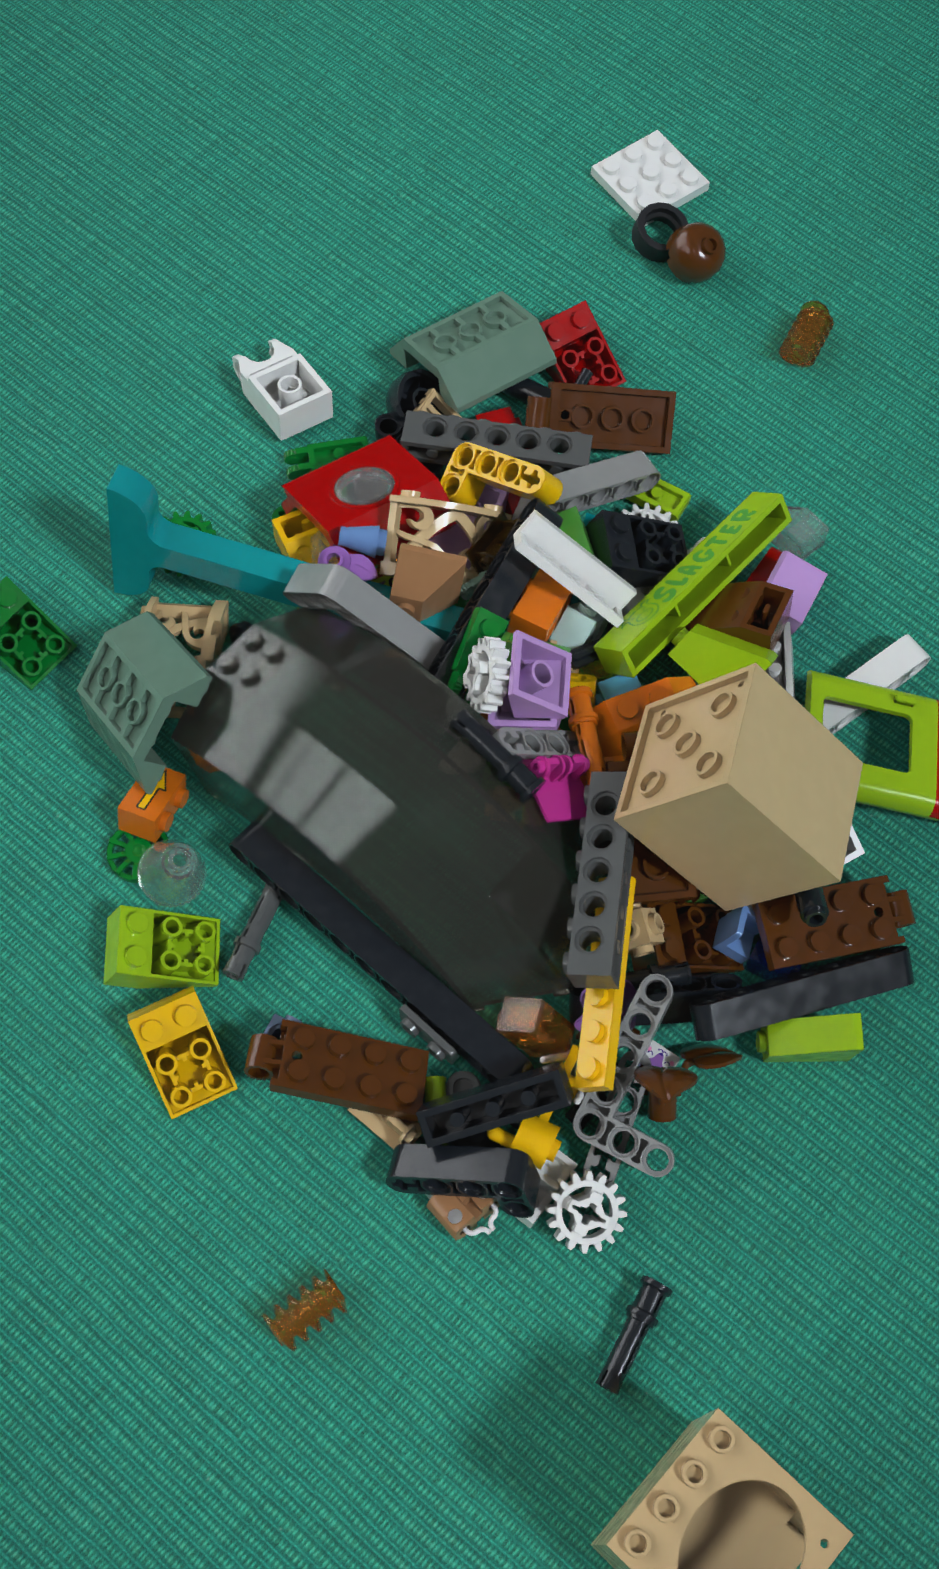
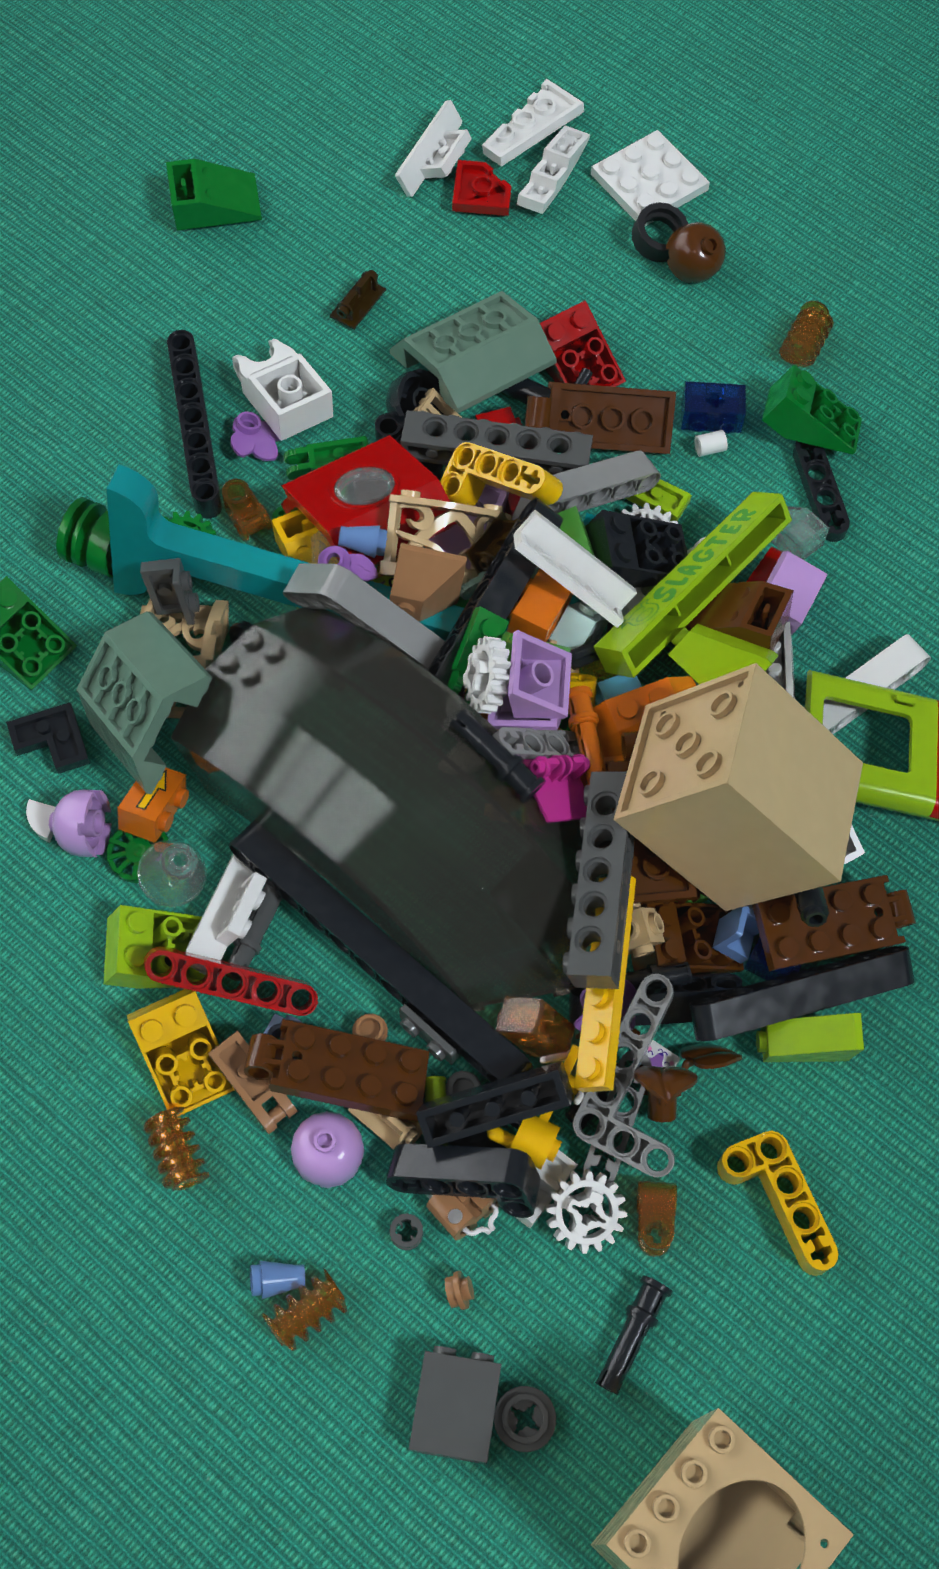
(38, 818): none -> white tile
(51, 728): none -> black plate
(80, 823): none -> lavender cylinder
(86, 537): none -> green wheel
(170, 588): none -> dark grey bracket
(173, 1150): none -> clear orange piece
(194, 424): none -> black beam
(211, 194): none -> green slope
(227, 912): none -> white bracket
(231, 1059): none -> medium nougat plate
(244, 993): none -> red beam
(247, 513): none -> clear orange piece
(253, 437): none -> medium lavender plate
(275, 1278): none -> medium blue cone
(327, 1149): none -> lavender cylinder
(359, 300): none -> dark brown hinge
(371, 1027): none -> medium nougat plate
(415, 1225): none -> dark grey bush
(435, 150): none -> white bracket
(455, 1405): none -> dark grey panel
(459, 1290): none -> medium nougat plate
(480, 190): none -> red plate
(538, 119): none -> white wing
(544, 1417): none -> dark grey gear
(553, 170): none -> white slope
(656, 1211): none -> clear orange piece
(710, 443): none -> white hinge
(713, 407): none -> clear blue brick
(784, 1204): none -> yellow beam
(810, 414): none -> green slope
(825, 486): none -> black beam

